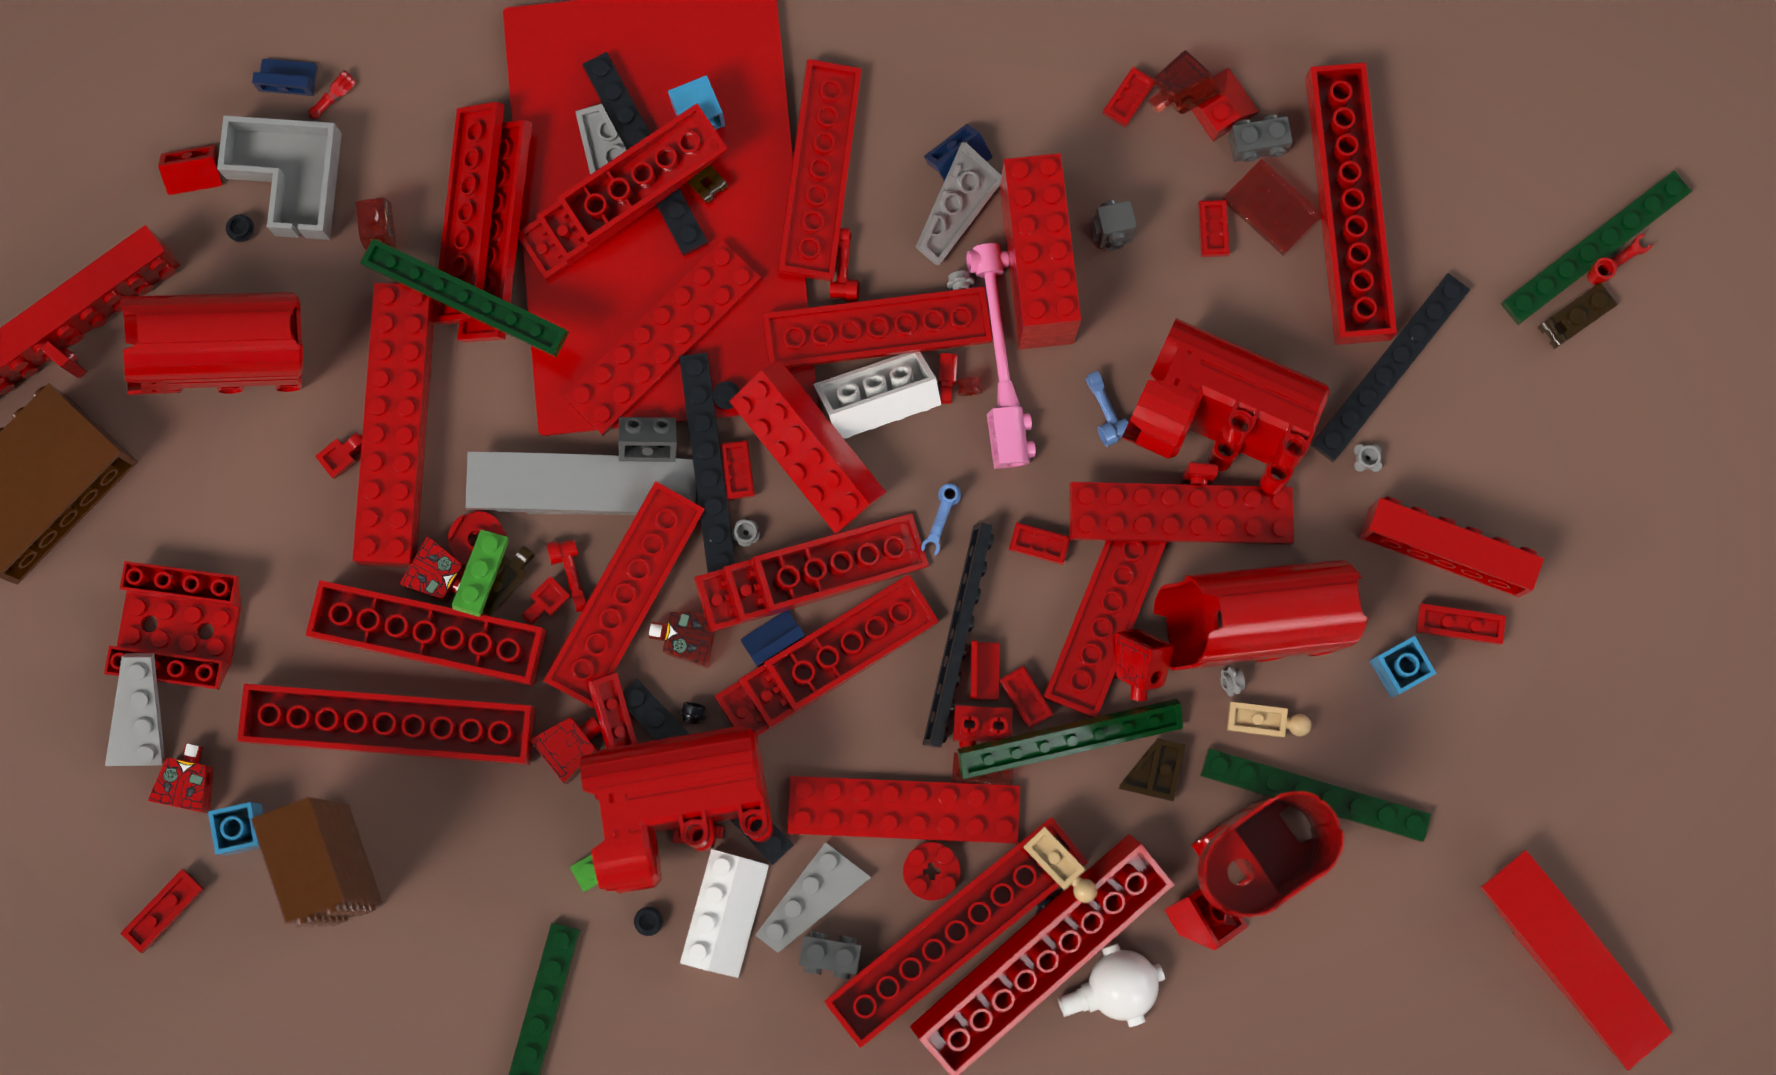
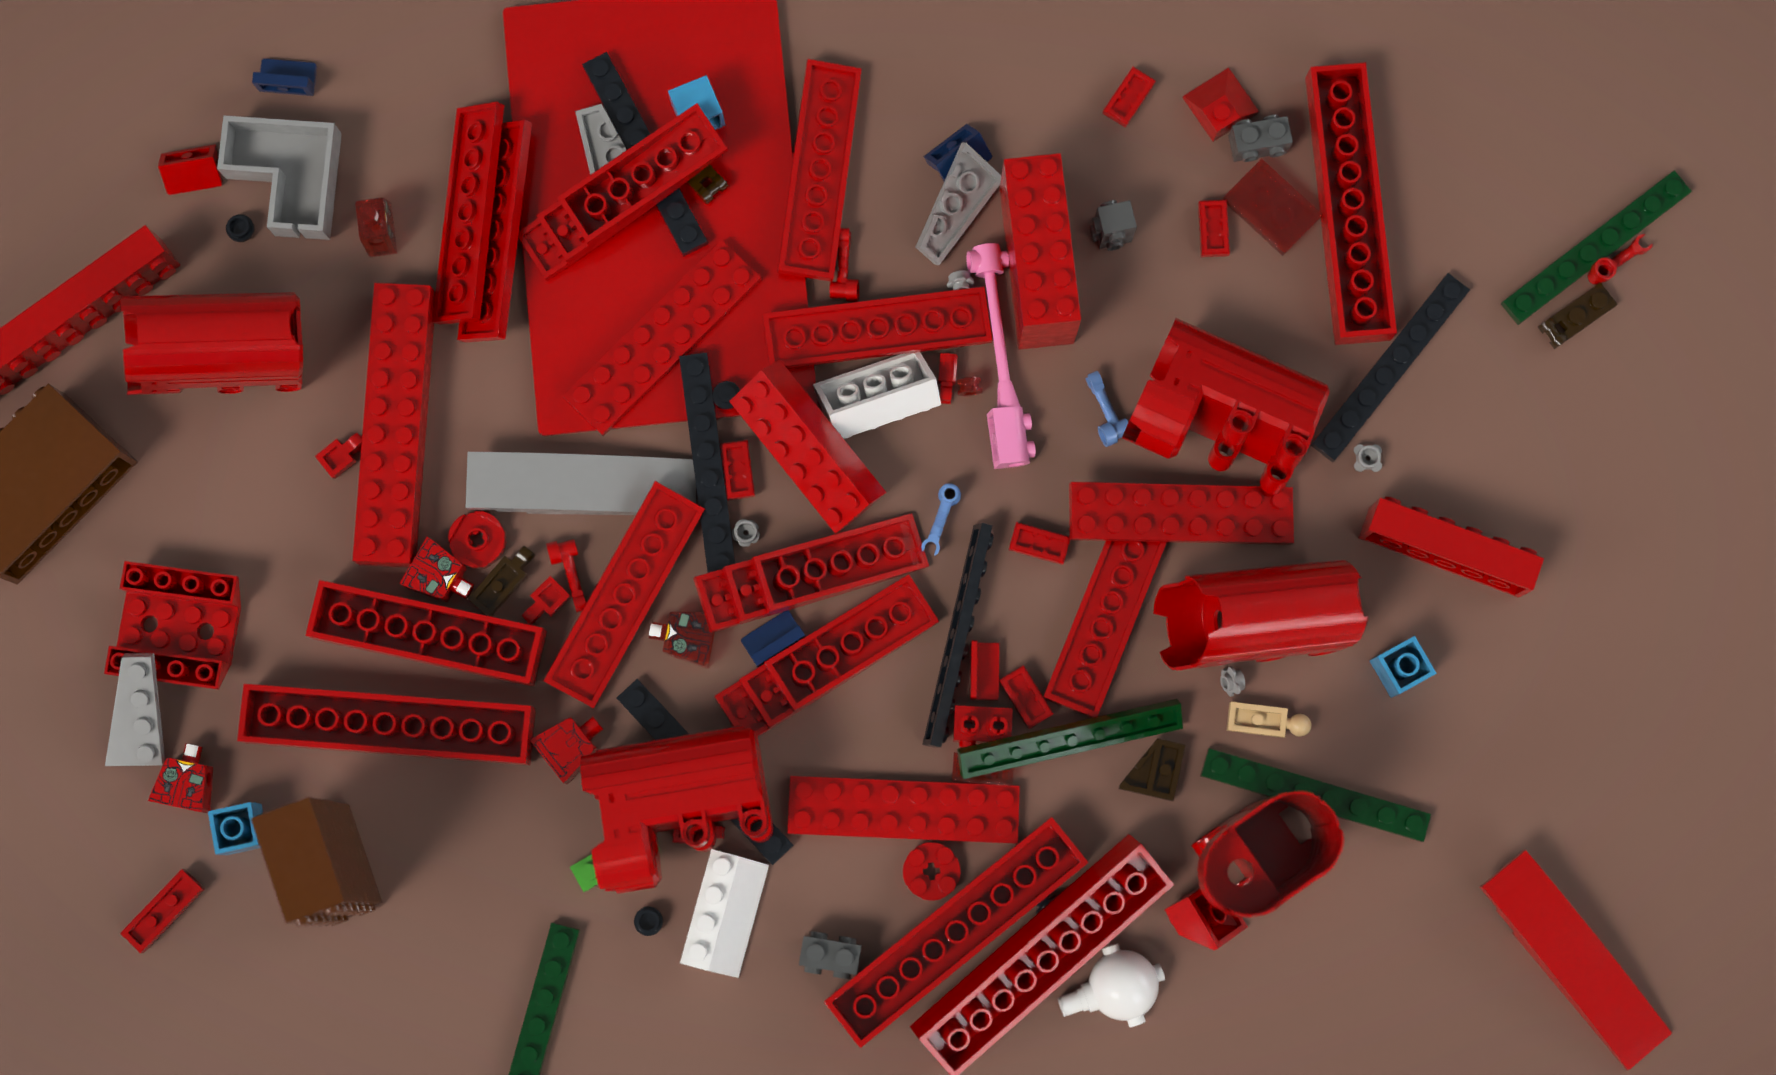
(65, 359): red plate -> none
(338, 87): red piece -> none
(465, 298): dark green plate -> none
(480, 573): bright green plate -> none
(612, 710): red plate -> none
(647, 439): dark grey brick -> none
(692, 712): black plate -> none
(815, 893): light grey wing -> none
(1061, 865): tan plate -> none
(1142, 661): red torso -> none
(1183, 85): clear red torso -> none
(1200, 473): red plate -> none
(1460, 624): red plate -> none

